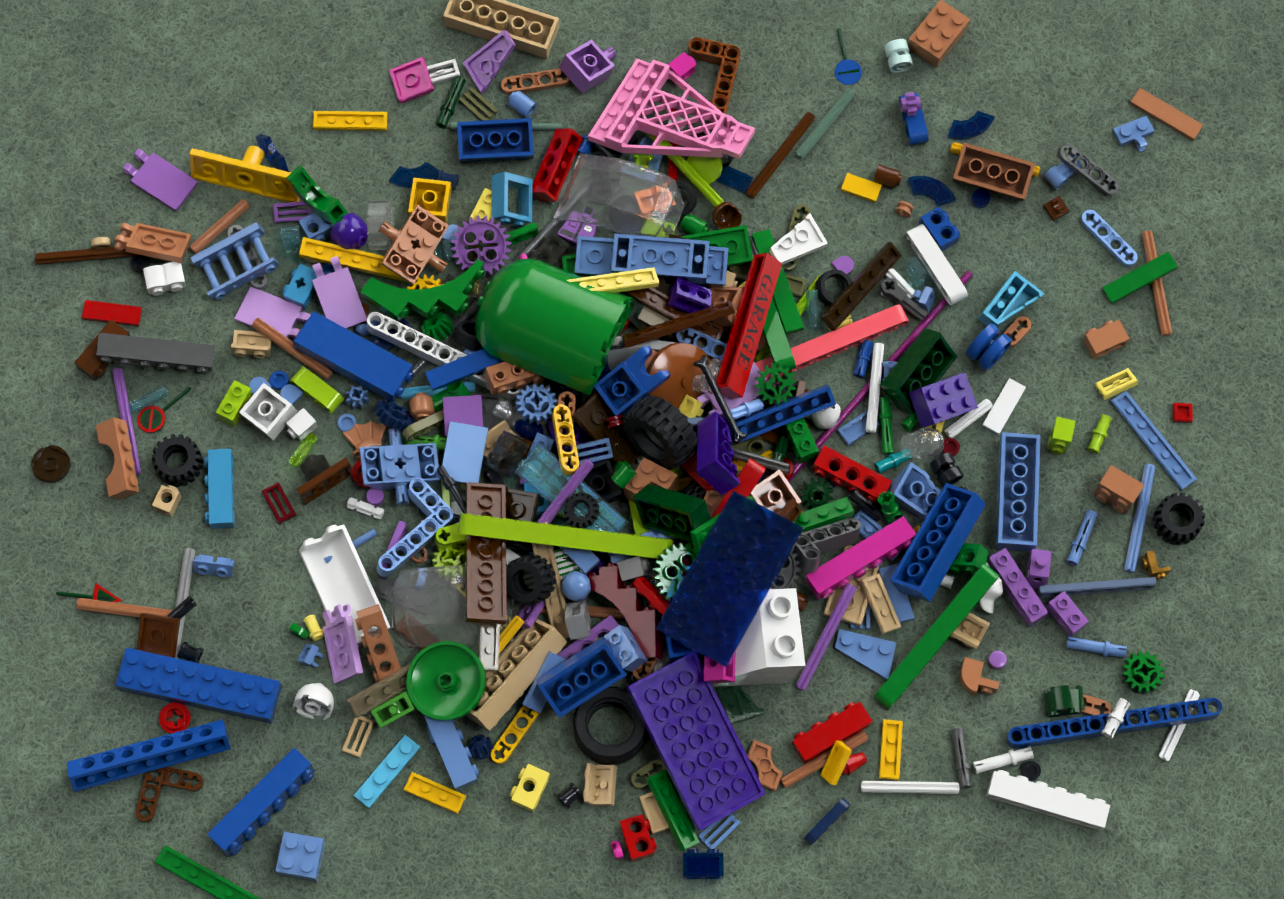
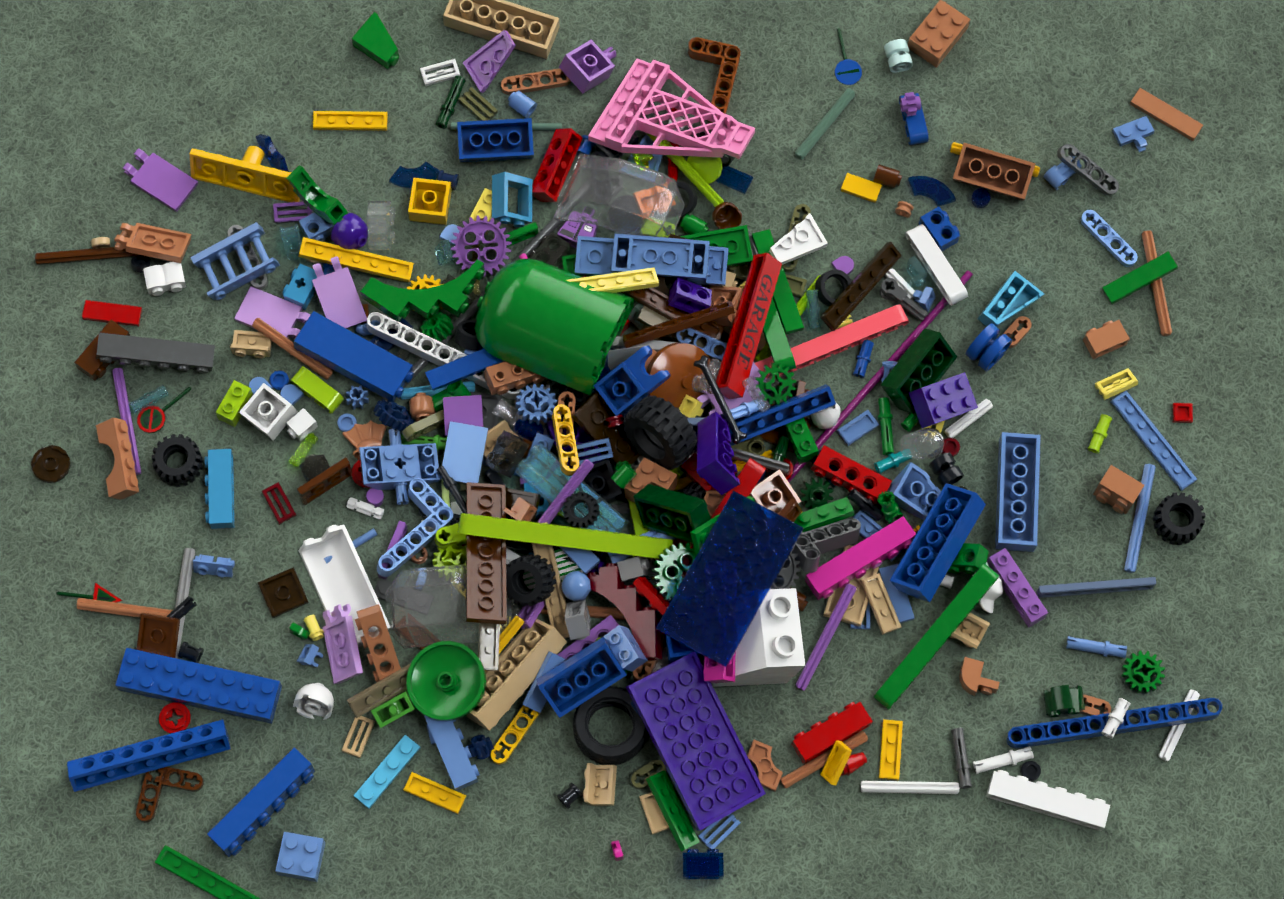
(167, 508): tan brick -> none
(219, 226): nougat axle -> none
(283, 592): none -> dark brown tile
(376, 42): none -> green slope
(411, 80): dark pink tile -> none
(414, 244): nougat slope -> none
(521, 510): none -> nougat panel
(525, 799): light yellow brick -> none
(633, 839): red brick -> none
(683, 66): dark pink brick -> none
(737, 704): clear green wing -> none
(756, 394): none -> clear axle
(780, 155): reddish brown axle -> none
(826, 821): dark blue beam -> none
(869, 651): medium blue wing -> none
(874, 392): white axle -> none
(970, 128): clear blue tile -> none
(997, 660): medium lavender piece -> none
(1003, 406): white tile -> none
(1038, 567): medium lavender torso -> none
(1056, 208): reddish brown tile -> none
(1060, 435): lime brick -> none
(1067, 614): medium lavender brick -> none
(1074, 556): medium blue pin -> none
(1150, 563): pearl gold bracket -> none

